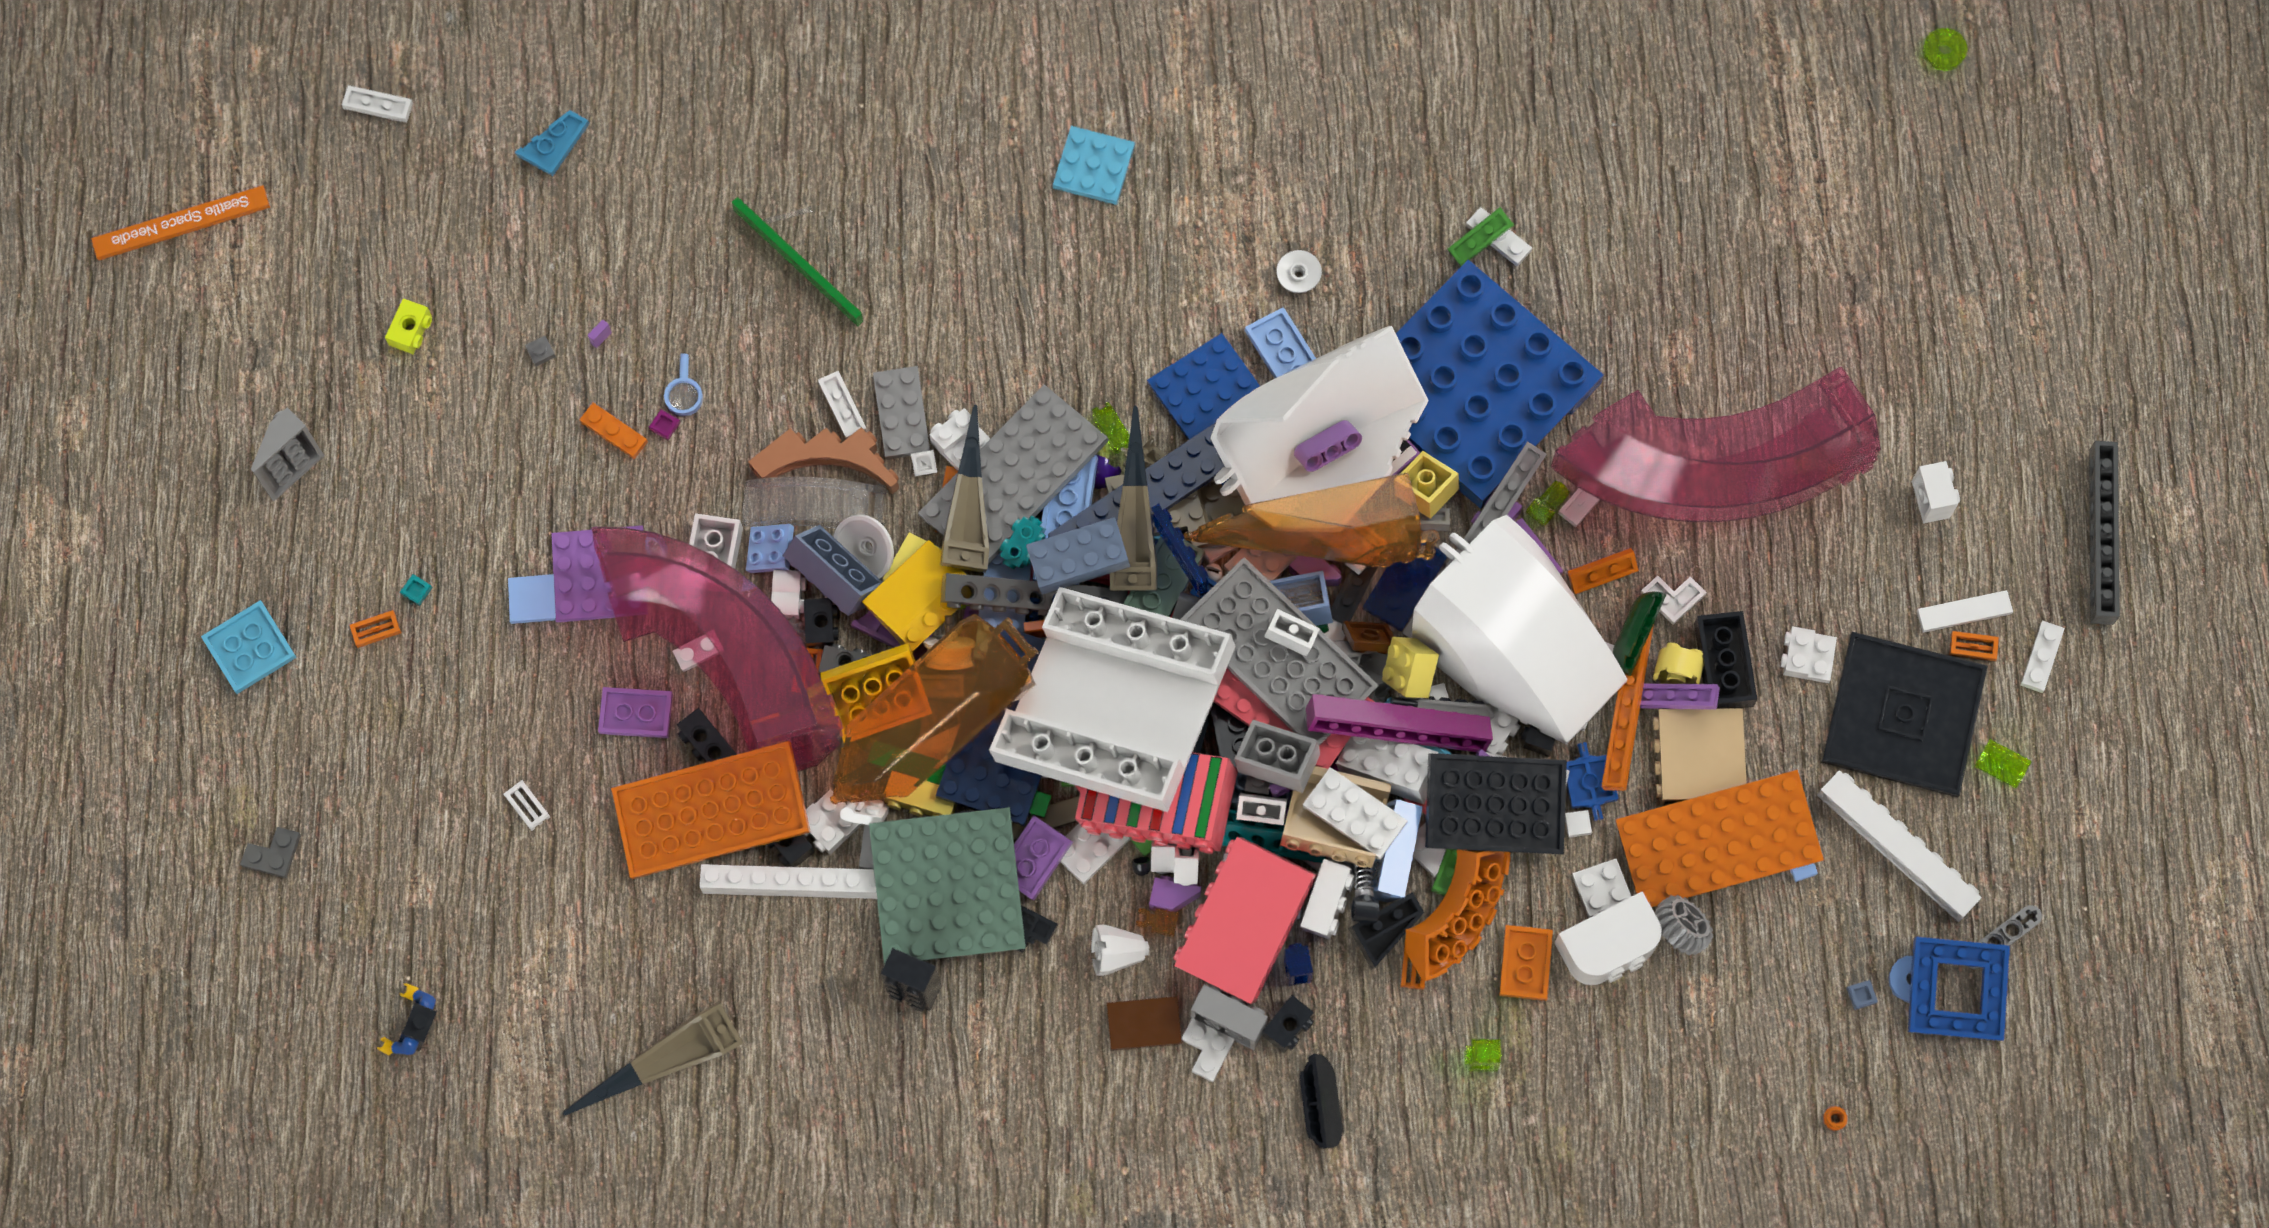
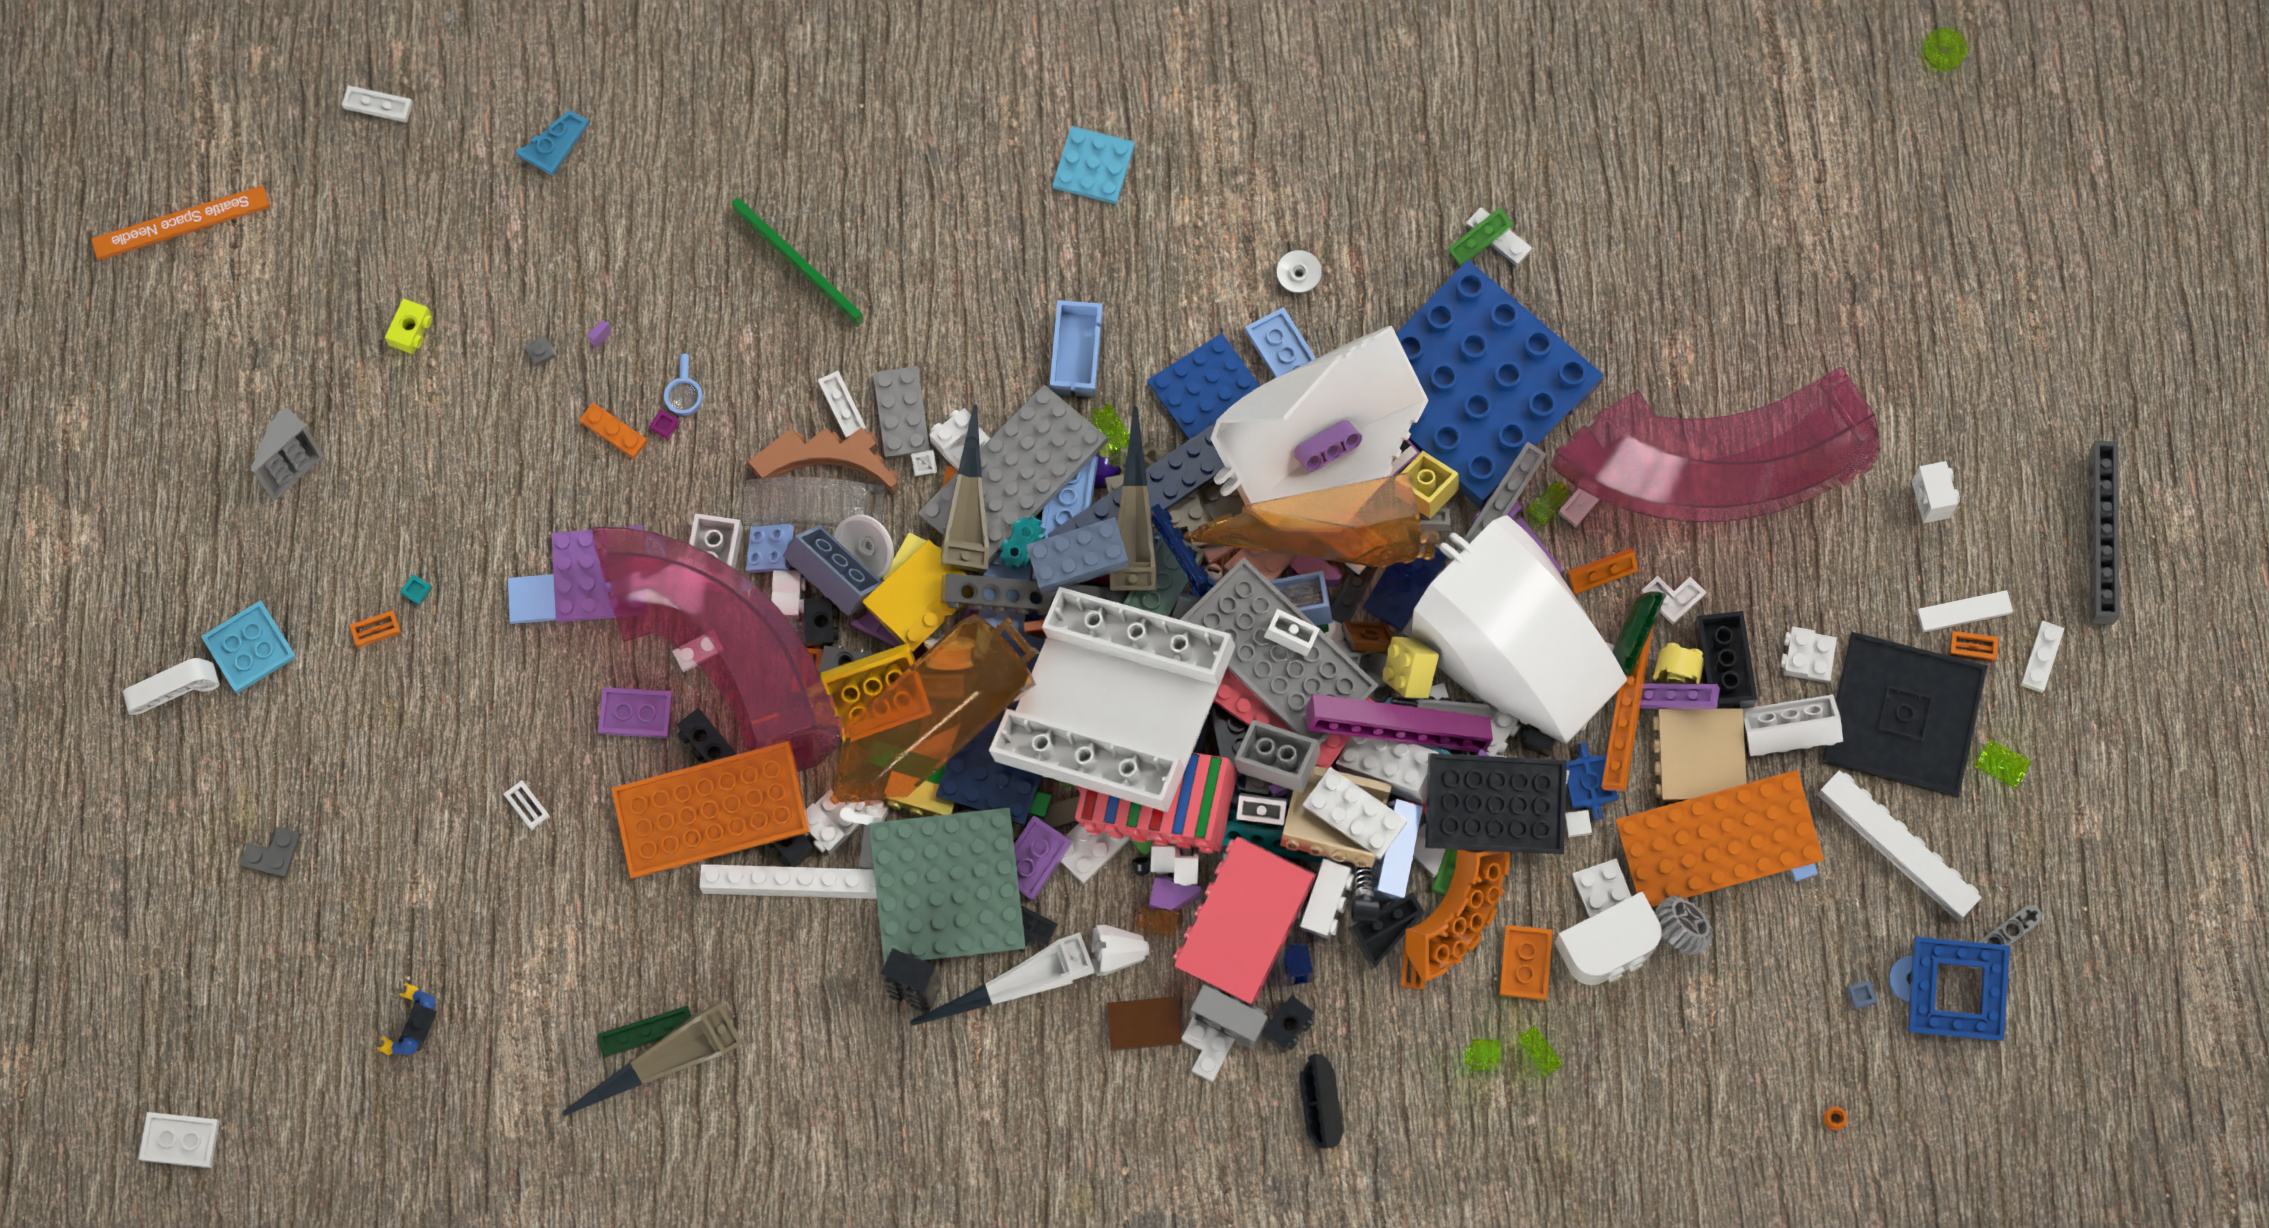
(169, 684): none -> white beam
(179, 1140): none -> white plate
(641, 1032): none -> dark green tile
(1048, 969): none -> white plate
(1076, 348): none -> light blue piece
(1539, 1052): none -> clear neon green hinge
(1792, 725): none -> white slope

